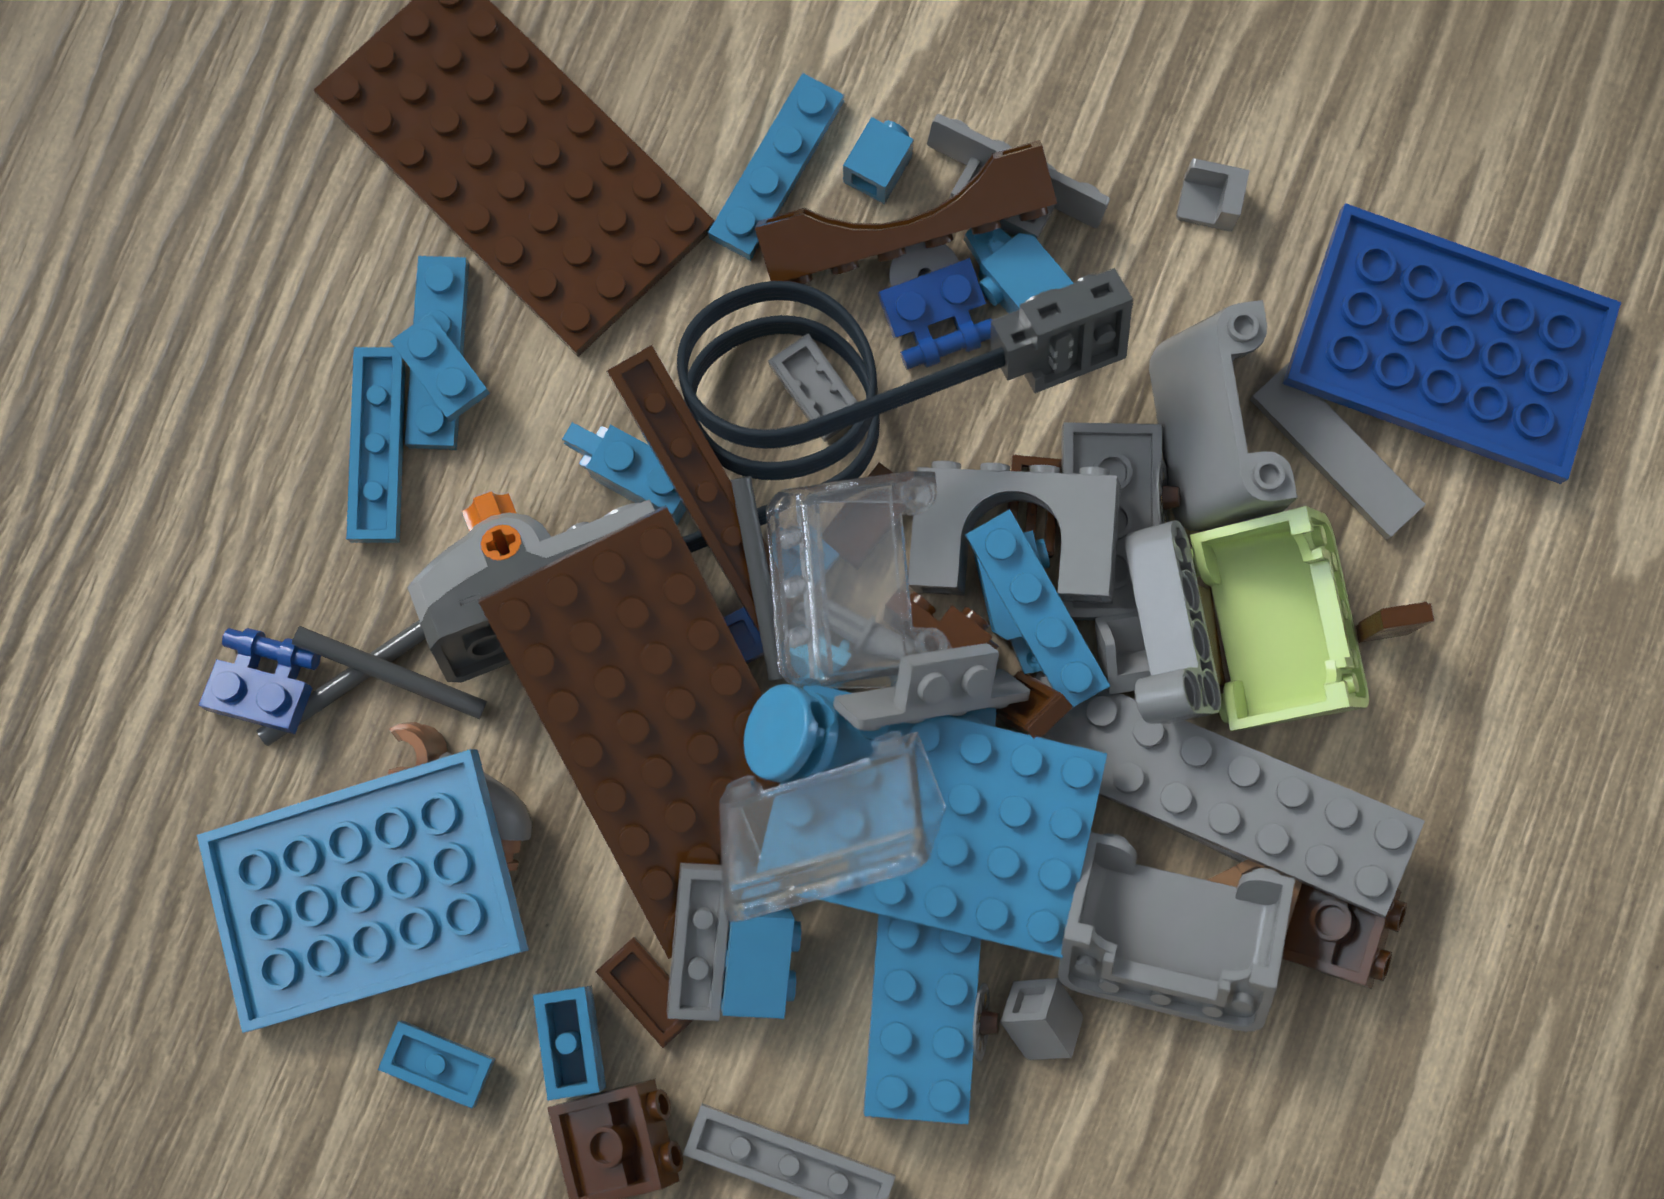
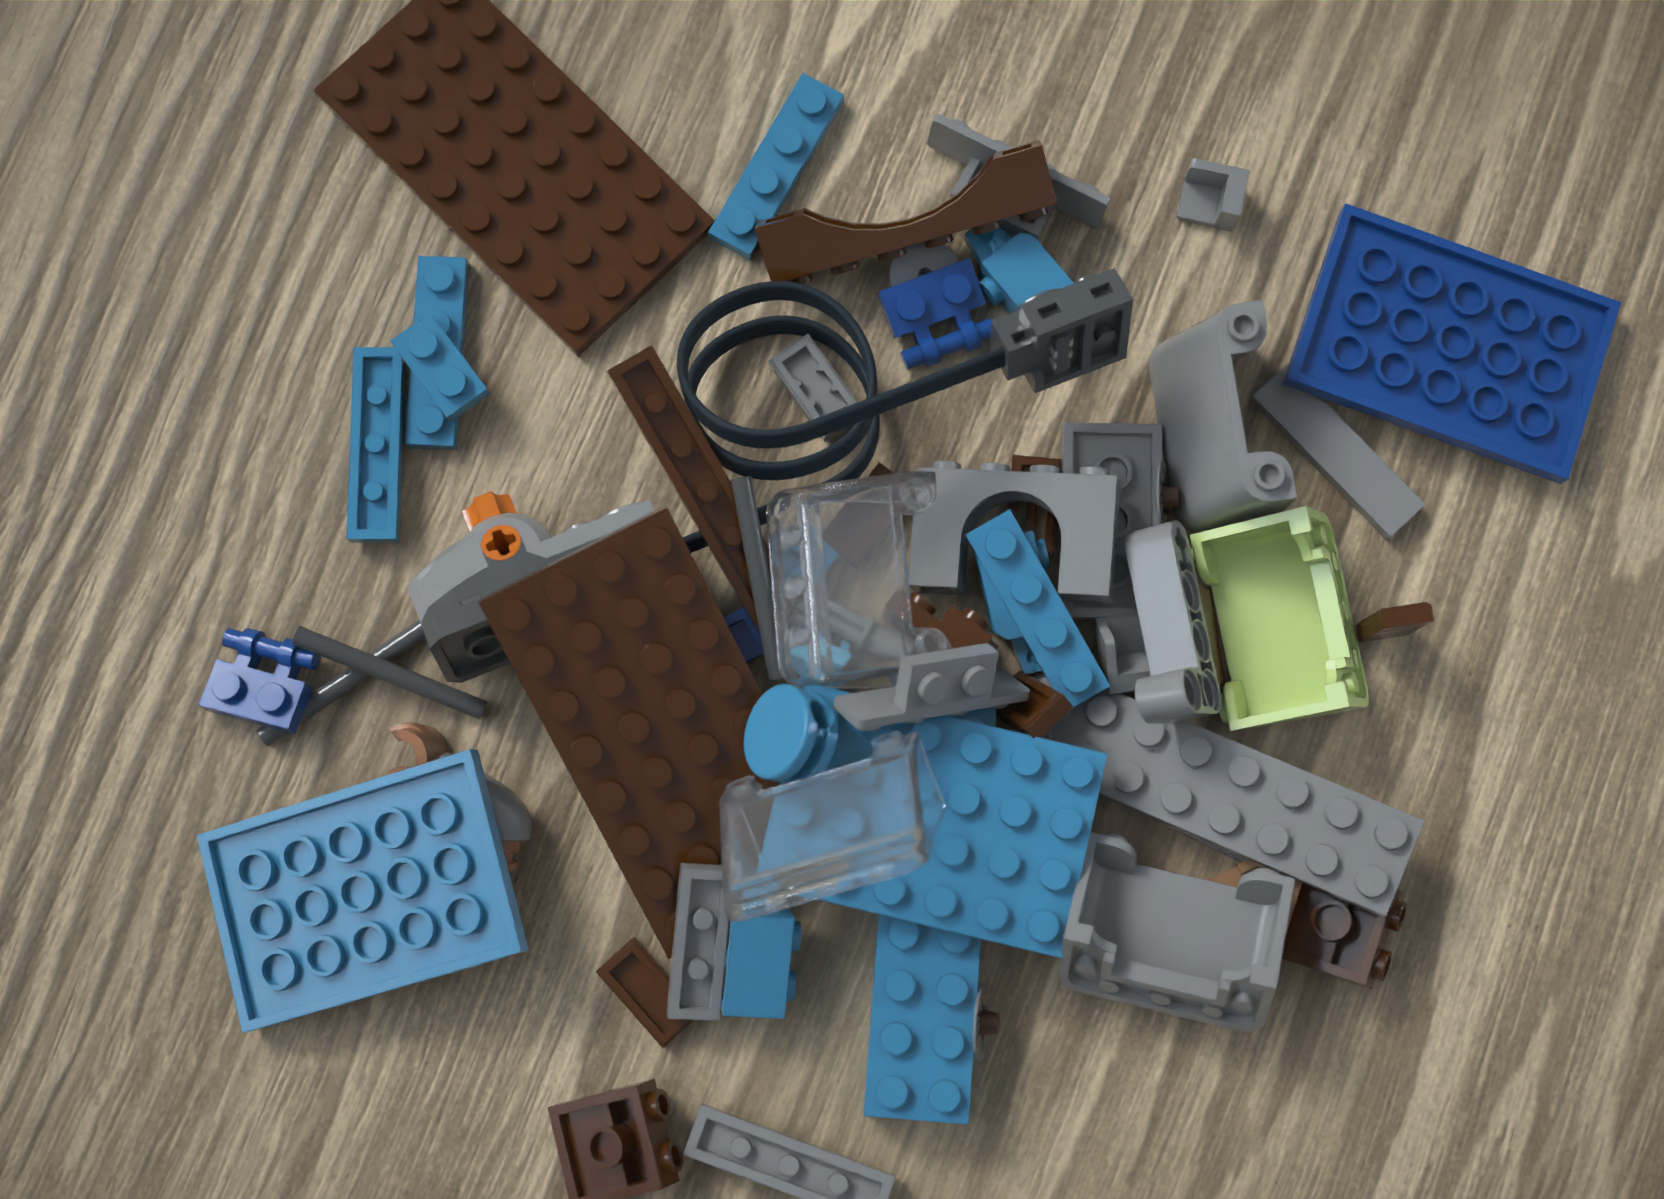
(436, 1064): dark azure plate -> none
(569, 1042): dark azure brick -> none
(624, 466): dark azure hinge -> none
(878, 159): dark azure brick -> none
(1042, 1019): light grey panel -> none

